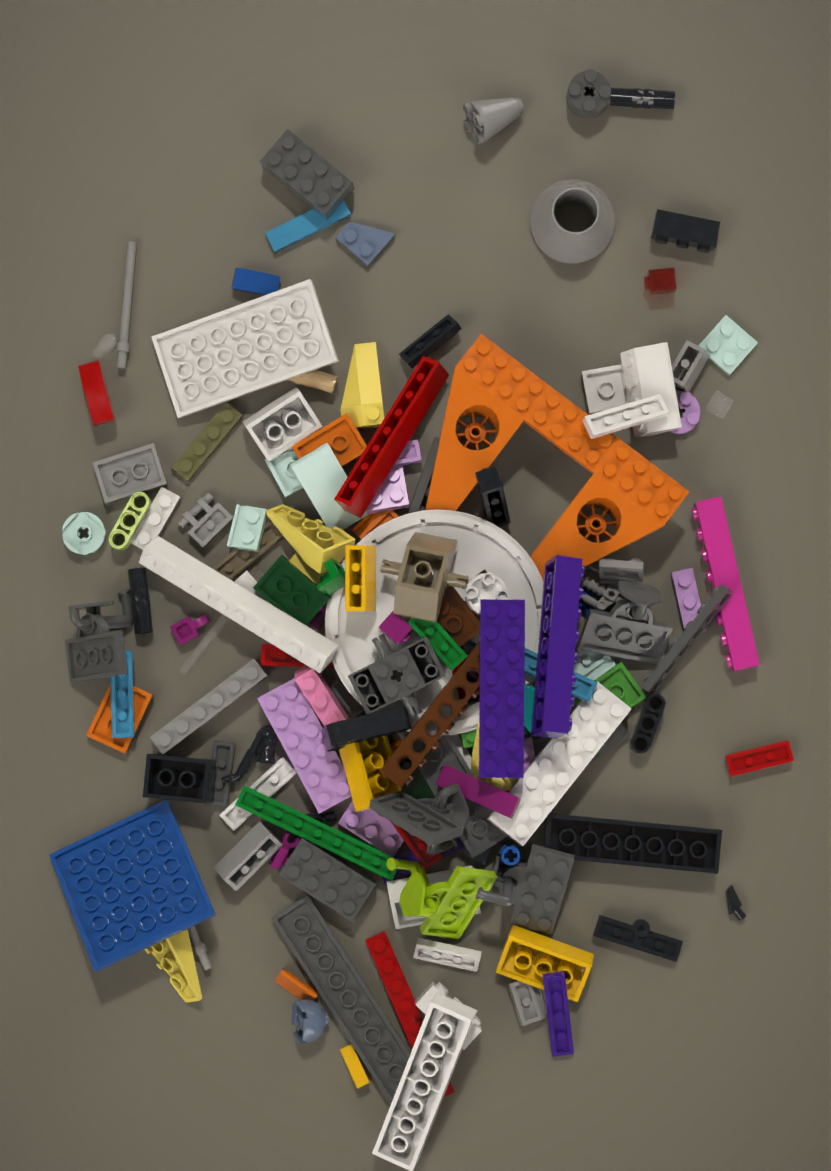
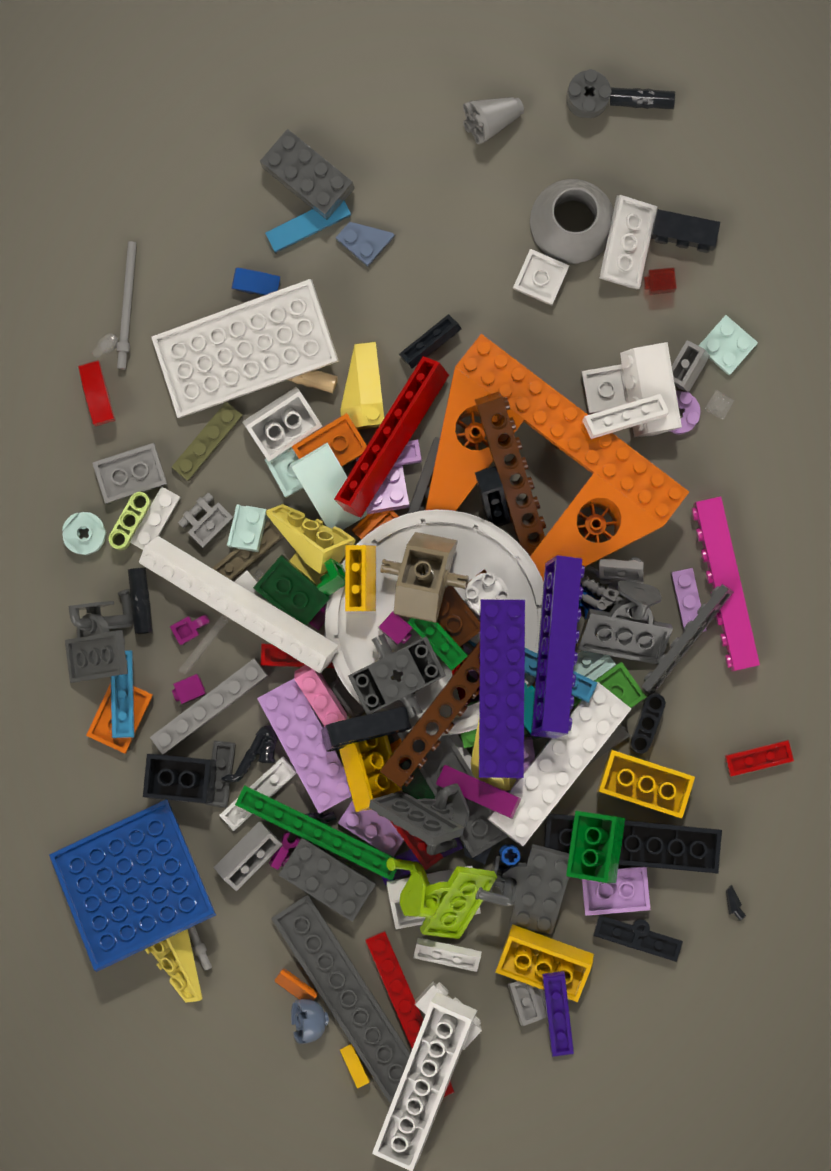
(188, 689): none -> magenta brick
(487, 408): none -> reddish brown brick
(541, 277): none -> white plate
(595, 847): none -> green slope
(627, 895): none -> lavender plate
(628, 242): none -> white tile
(646, 784): none -> yellow brick

